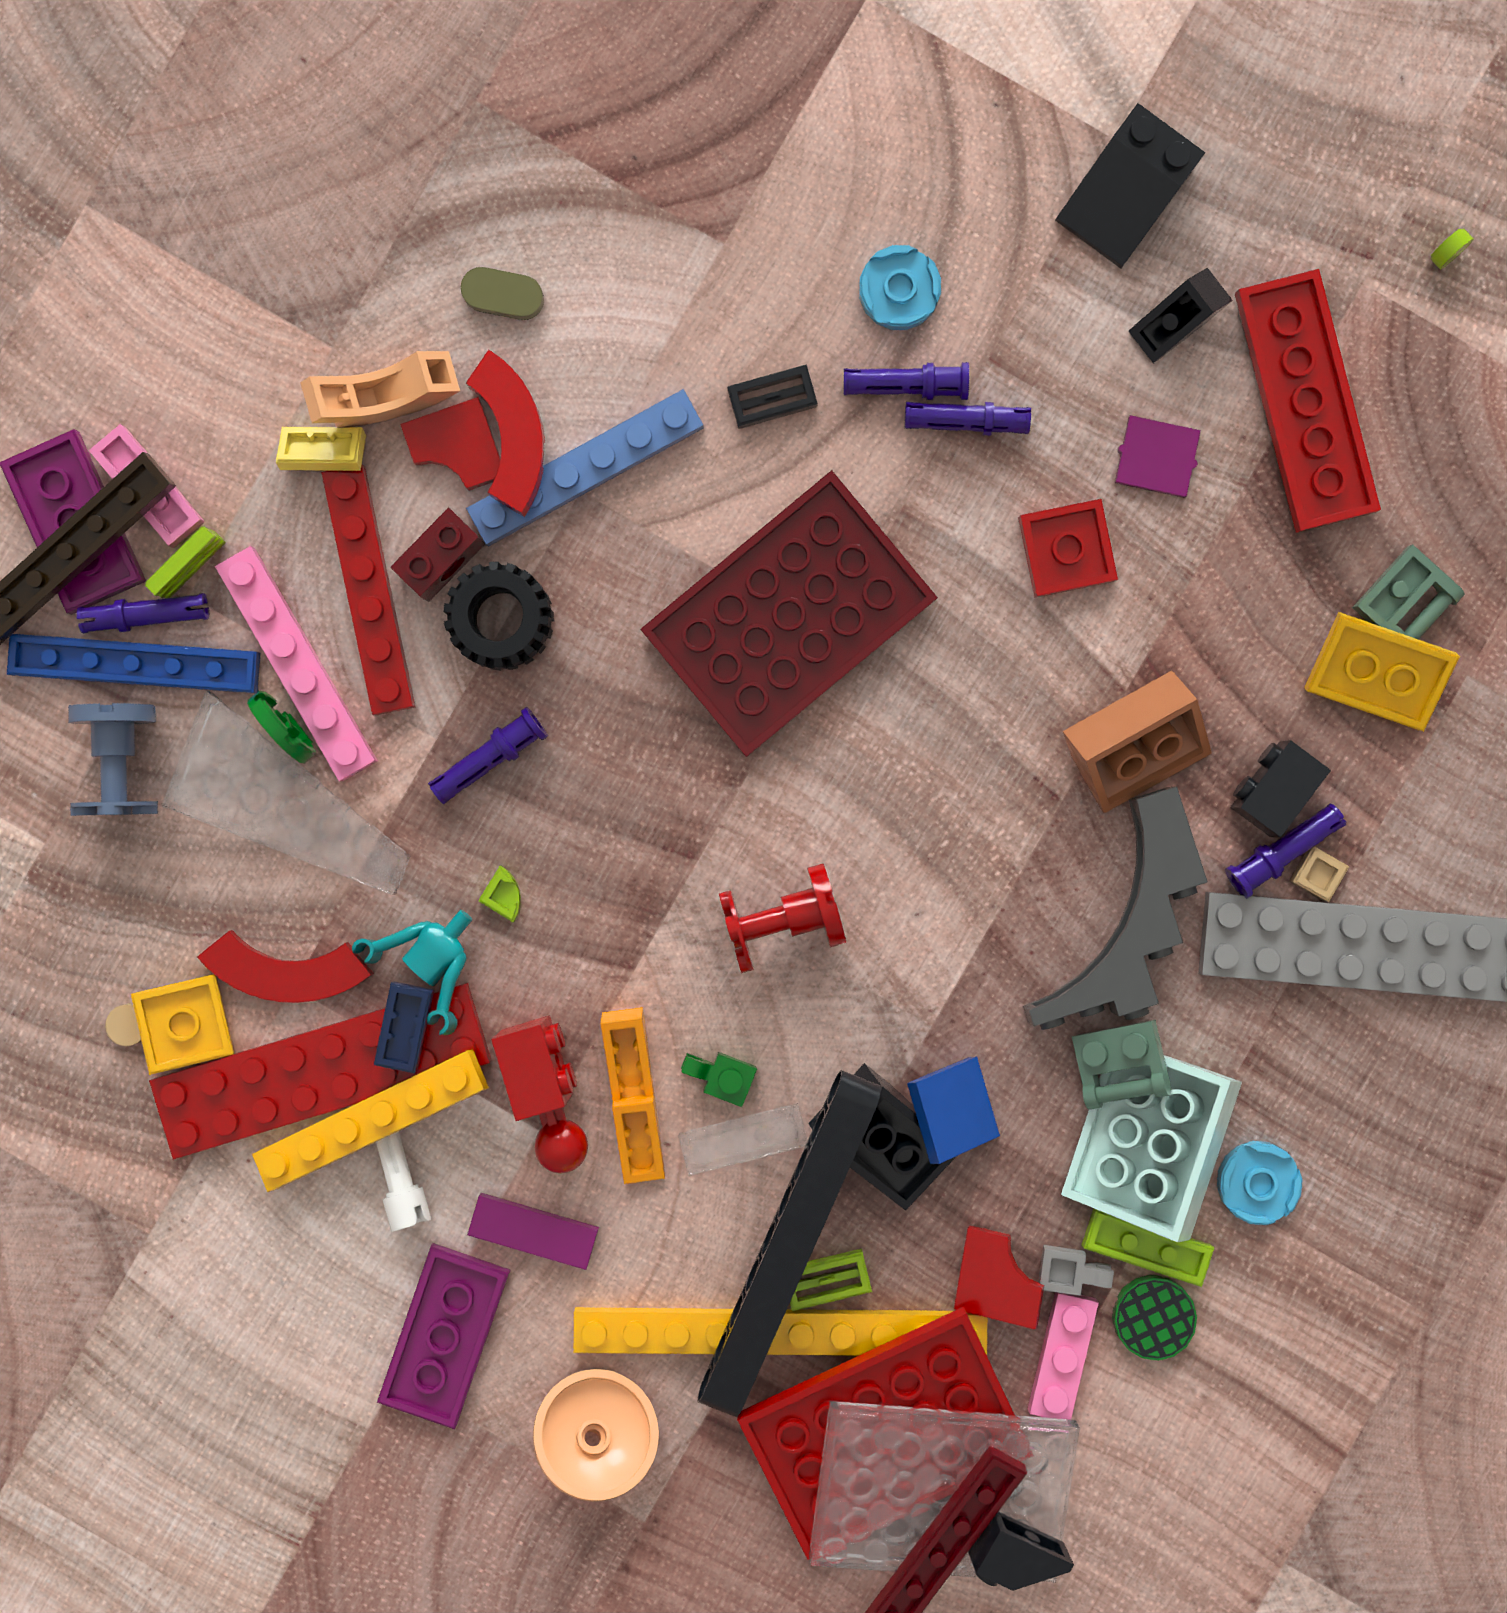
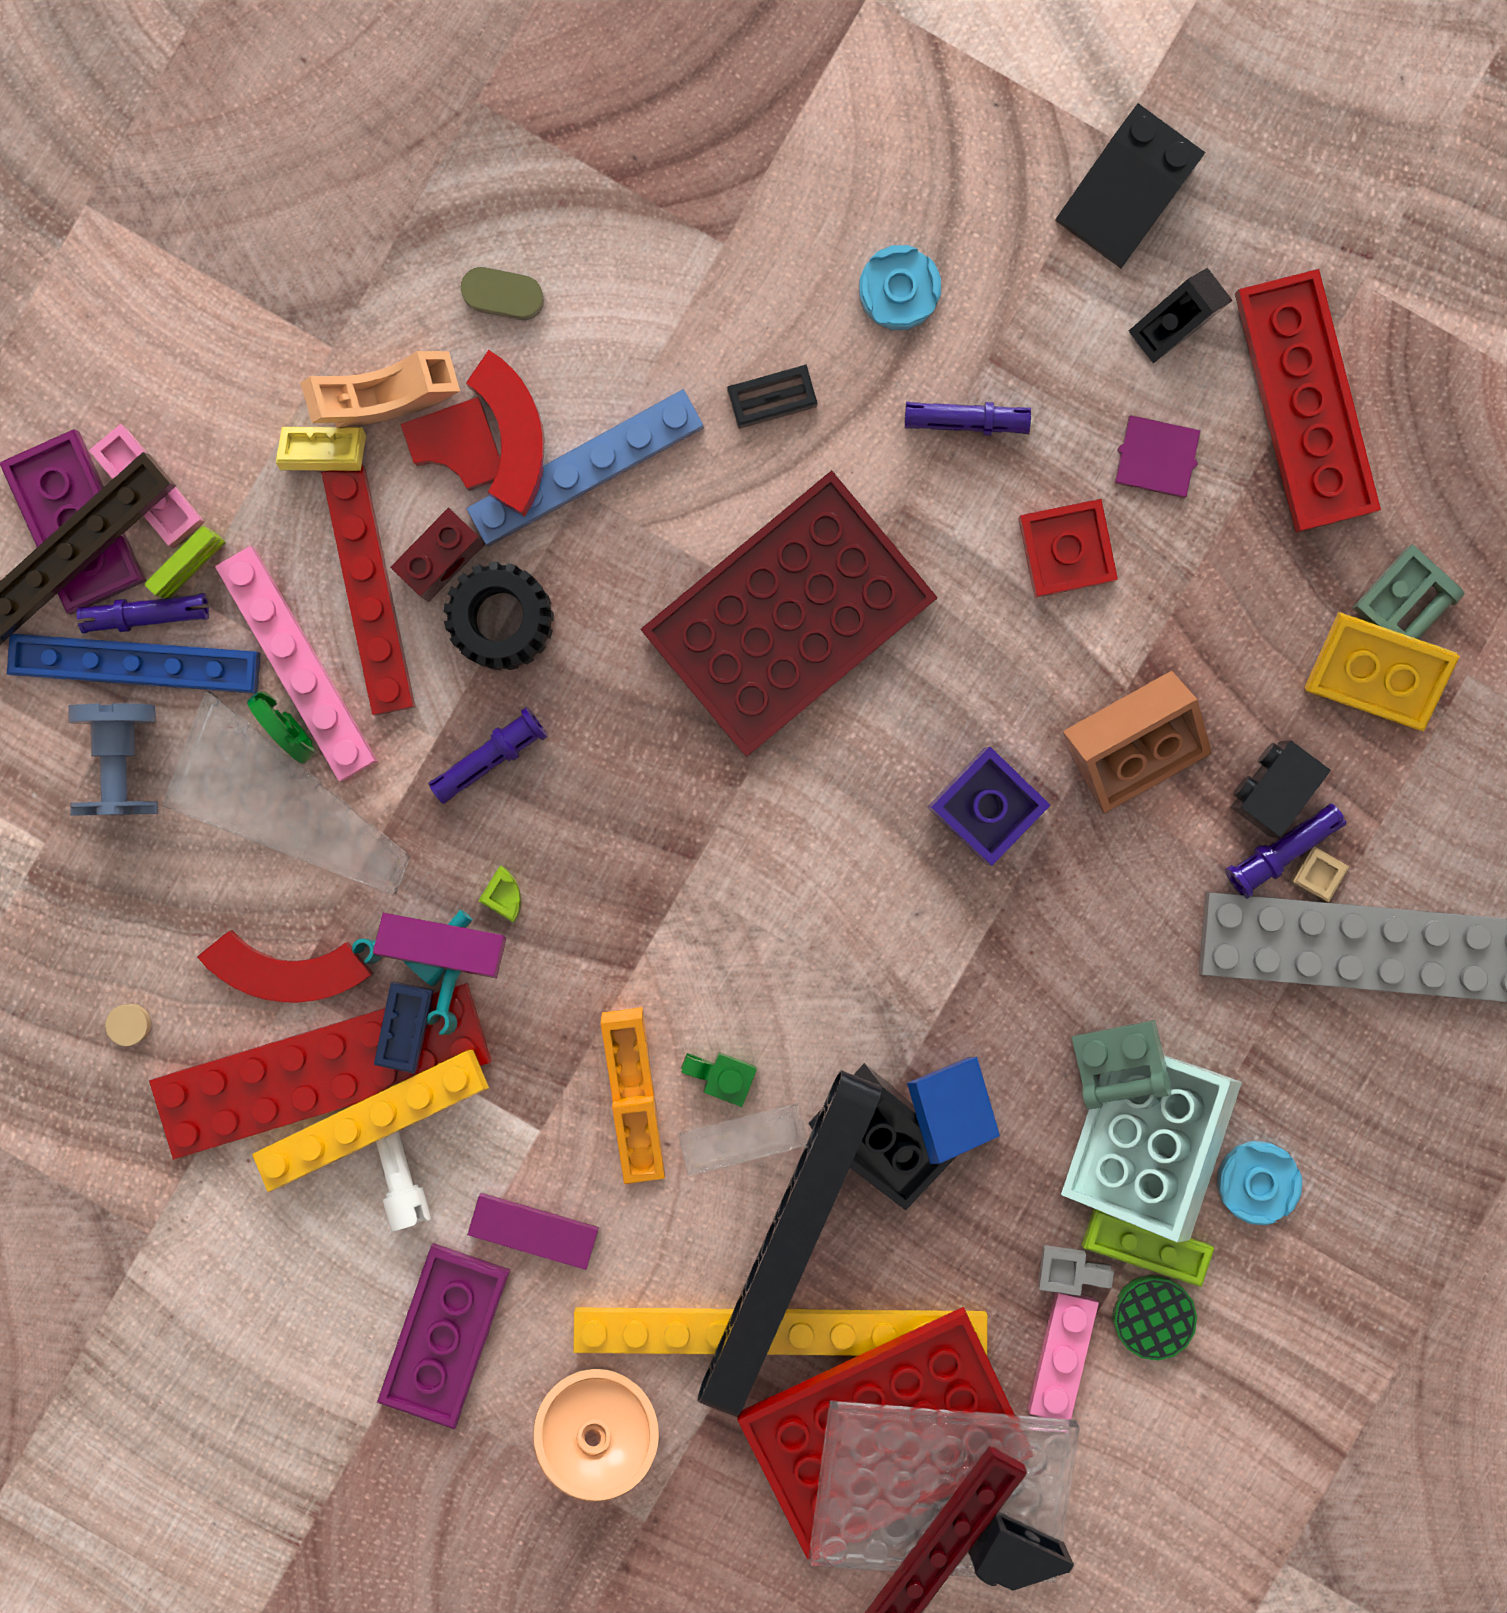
(182, 1024): yellow tile -> none
(439, 945): none -> magenta tile
(542, 1086): red brick -> none
(800, 913): red piece -> none
(837, 1293): lime tile -> none
(928, 381): dark purple pin -> none
(988, 806): none -> dark purple brick
(993, 1283): red tile -> none
(1119, 975): dark grey arch -> none
(1451, 248): lime tile -> none

